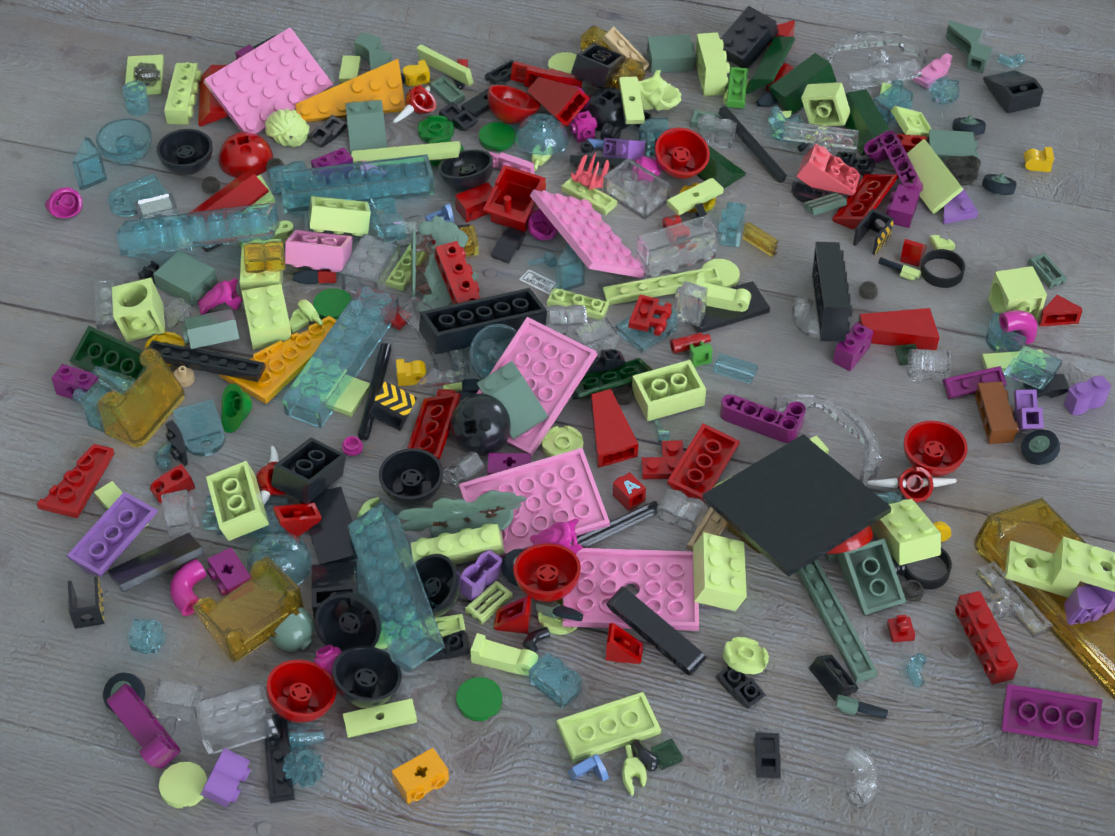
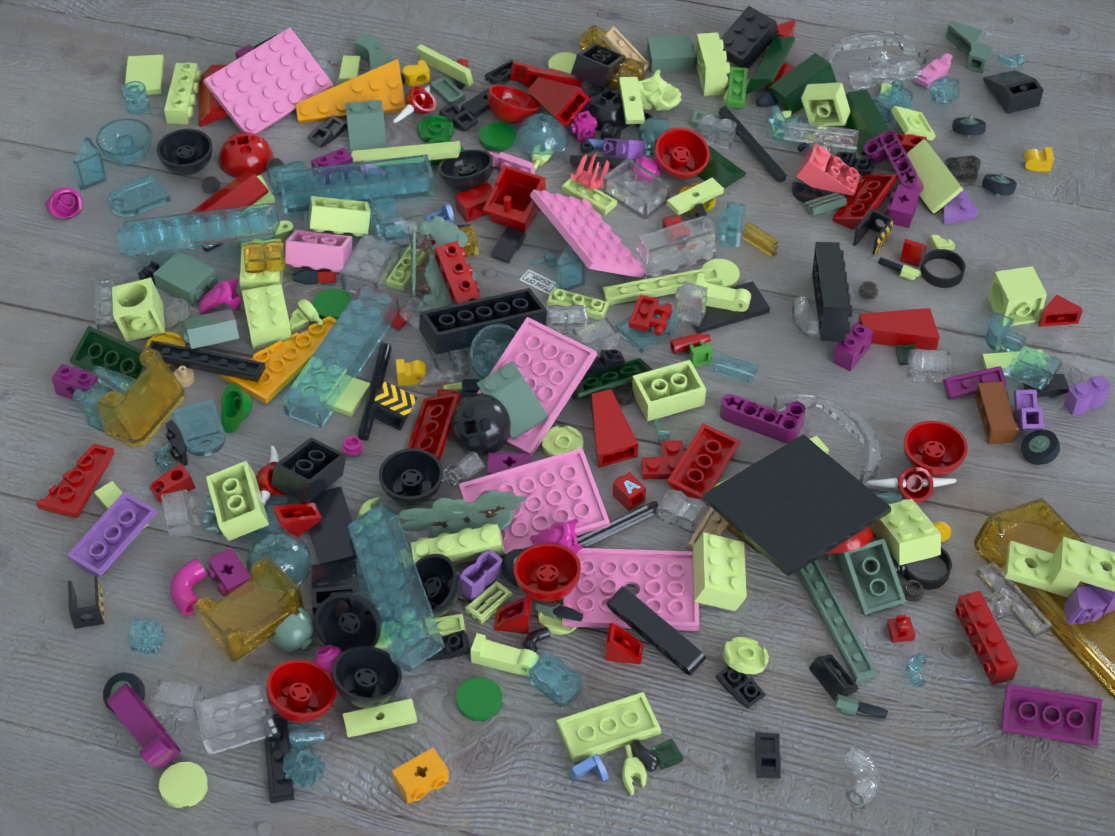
(147, 74): clear smoke head -> none
(156, 207): clear brick -> none
(156, 562): black tile -> none
(225, 777): medium lavender brick -> none
(285, 124): yellowish green hair -> none
(540, 226): dark pink hair -> none
(952, 143): sand green brick -> none
(1021, 321): dark pink cylinder -> none
(1043, 271): sand green tile -> none

